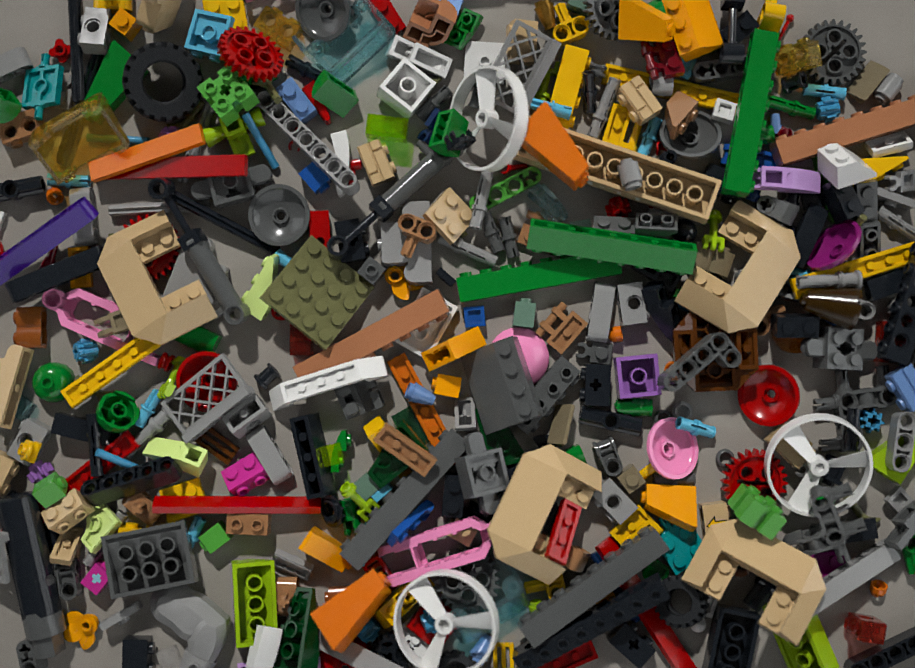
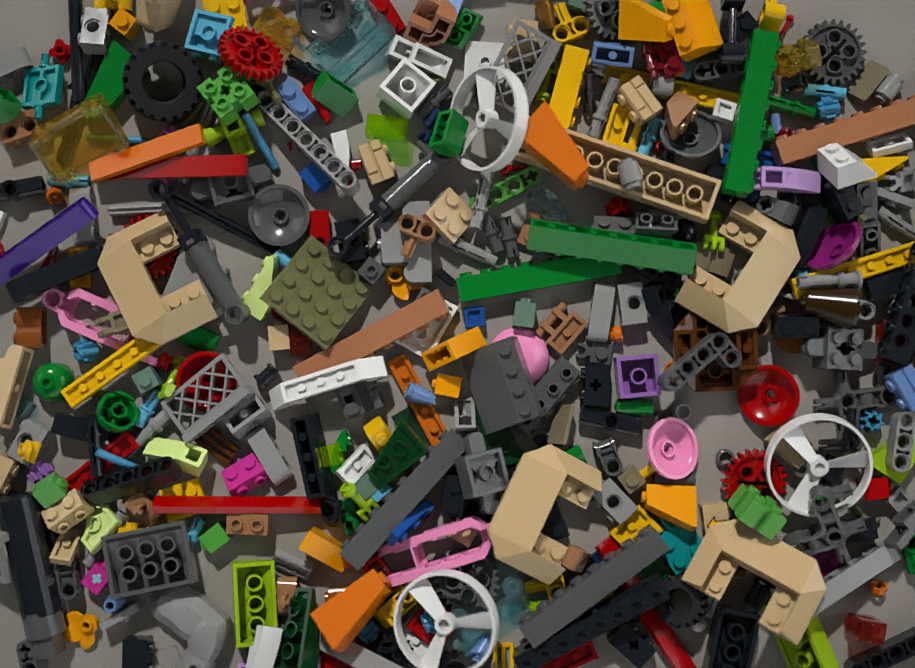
(119, 604): none -> medium blue cone
(147, 379): none -> sand green brick
(279, 336): none -> tan brick
(356, 465): none -> white plate
(405, 449): medium nougat plate -> none
(459, 143): black piece -> none
(558, 109): medium azure axle -> none
(563, 532): red plate -> none
(613, 54): none -> medium blue brick
(695, 427): medium azure pin -> none
(878, 488): none -> red brick

